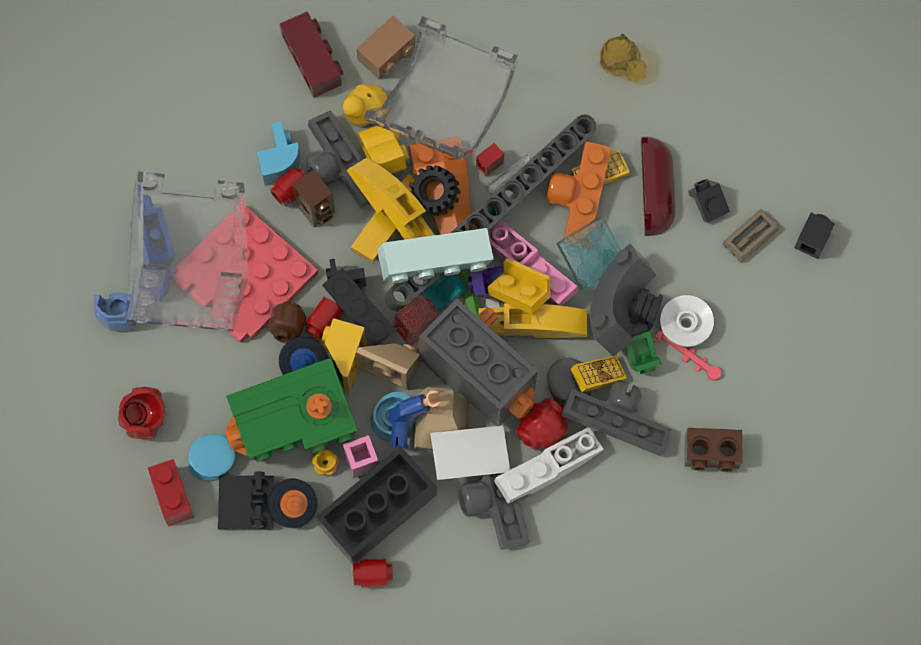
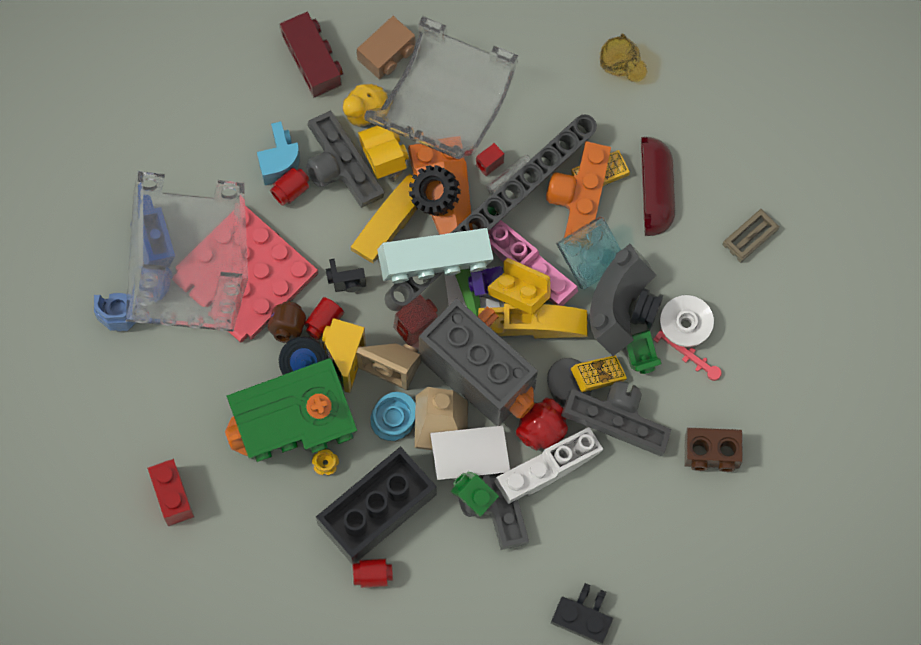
(142, 412): red hair -> none
(210, 457): medium azure piece -> none
(244, 502): black hinge -> none
(292, 503): black wheel -> none
(314, 198): reddish brown brick -> none
(358, 306): black plate -> none
(360, 456): bright pink brick -> none
(389, 194): yellow slope -> none
(407, 411): blue arm -> none
(444, 290): teal bracket -> none
(474, 492): none -> green bracket
(581, 619): none -> black hinge
(709, 199): black bracket -> none
(814, 235): black brick -> none

